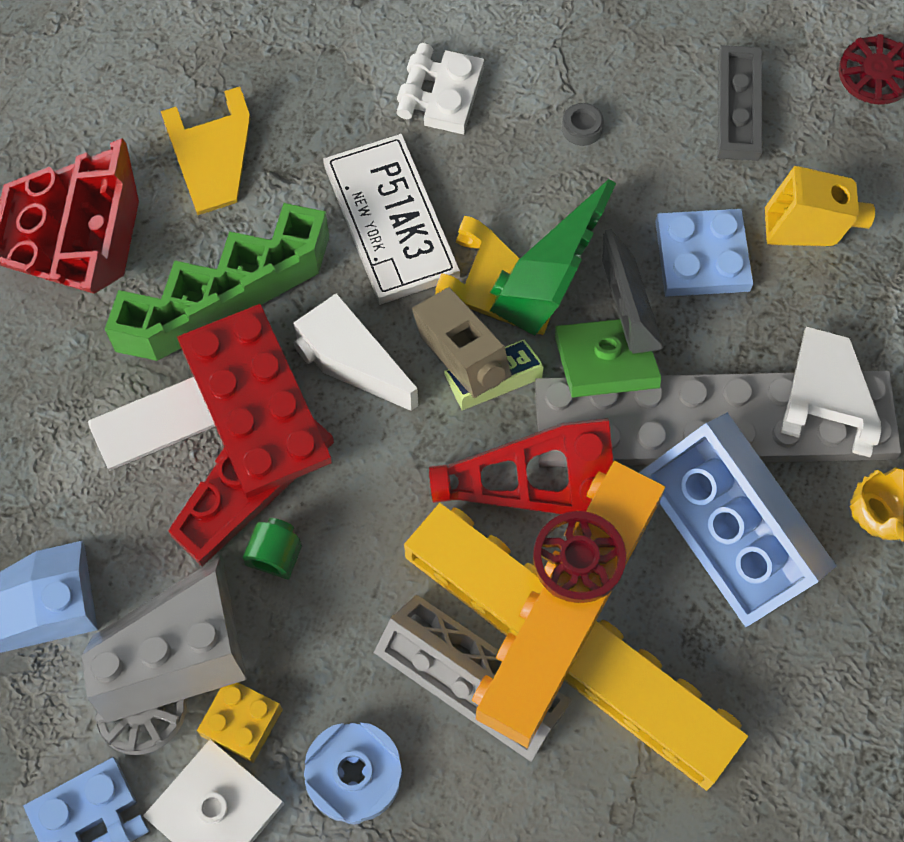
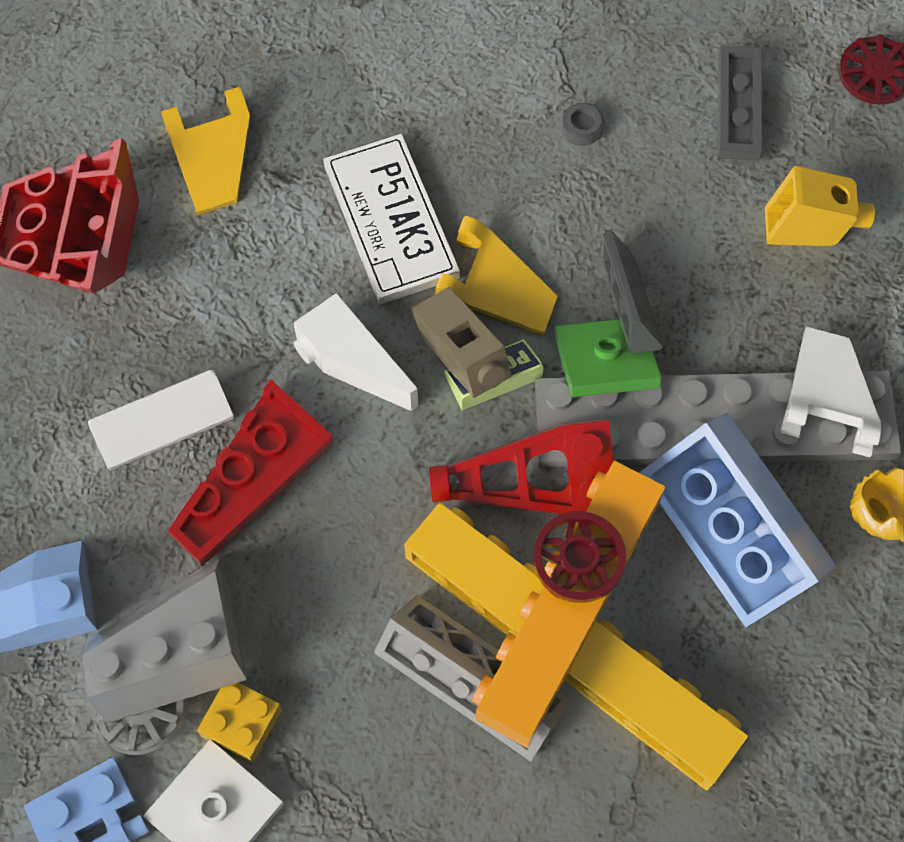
(195, 295): bright green brick -> none
(254, 400): red plate -> none
(273, 548): green plate -> none
(352, 743): light blue plate -> none
(452, 93): white plate -> none
(544, 273): green wedge -> none
(703, 252): light blue plate -> none

